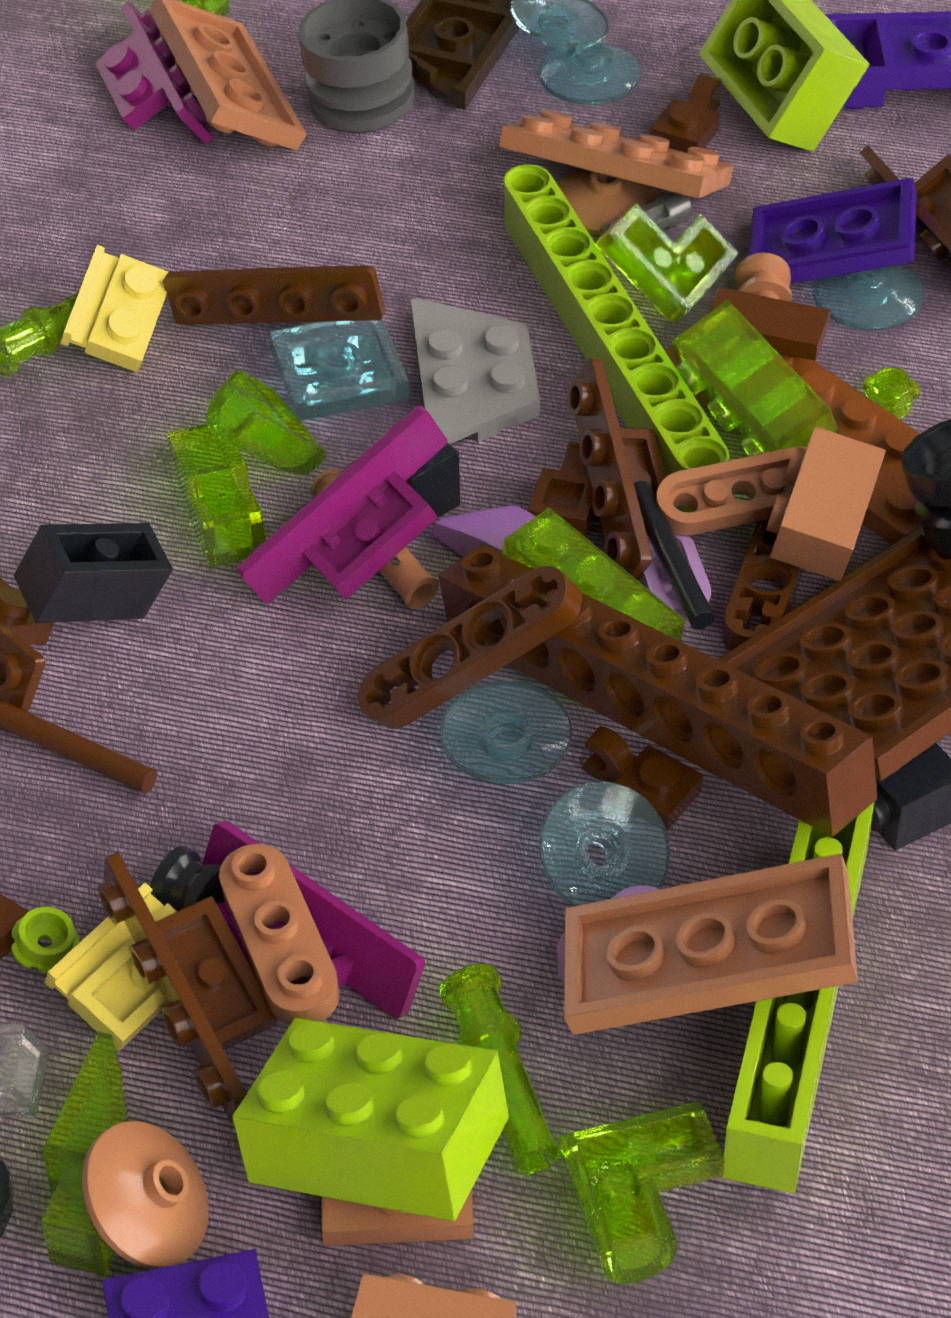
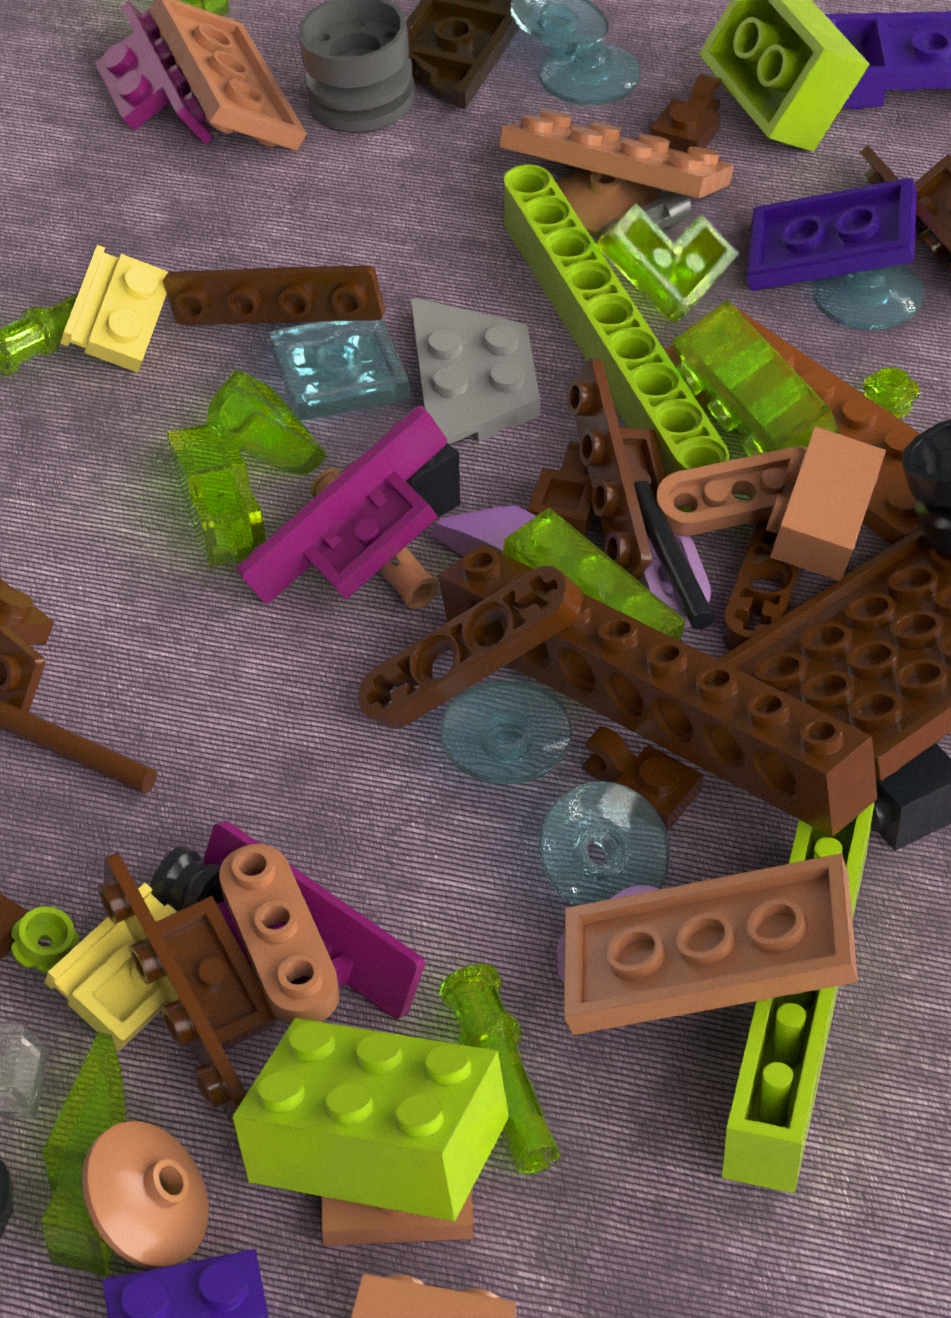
(92, 572): black brick -> none
(619, 1180): clear neon green brick -> none
(764, 276): nougat wheel -> none
(785, 325): reddish brown tile -> none

